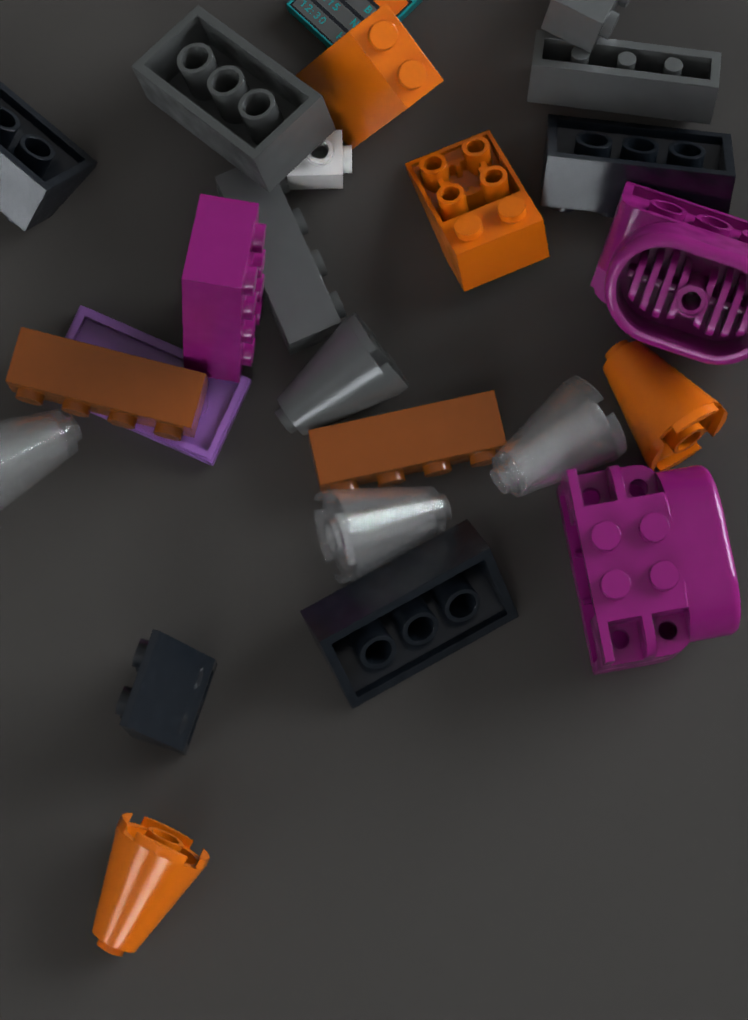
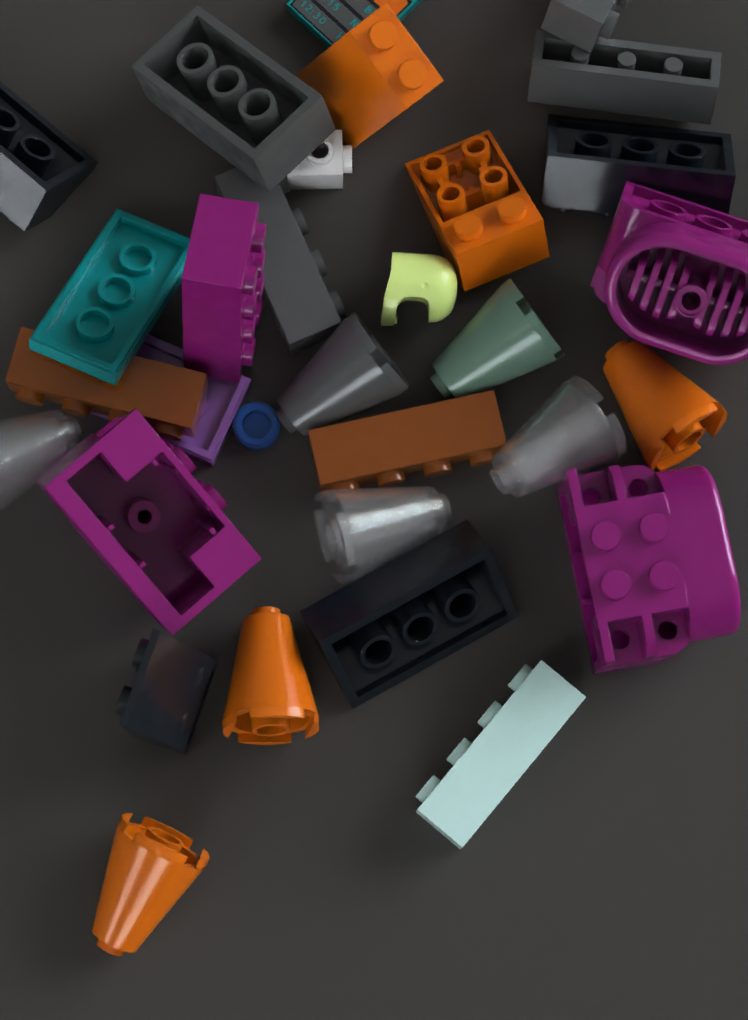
(113, 297): none -> teal tile
(180, 546): none -> magenta brick
(256, 426): none -> blue tile
(269, 683): none -> orange cone
(420, 279): none -> yellowish green helmet
(495, 346): none -> sand green cone
(500, 753): none -> light aqua brick

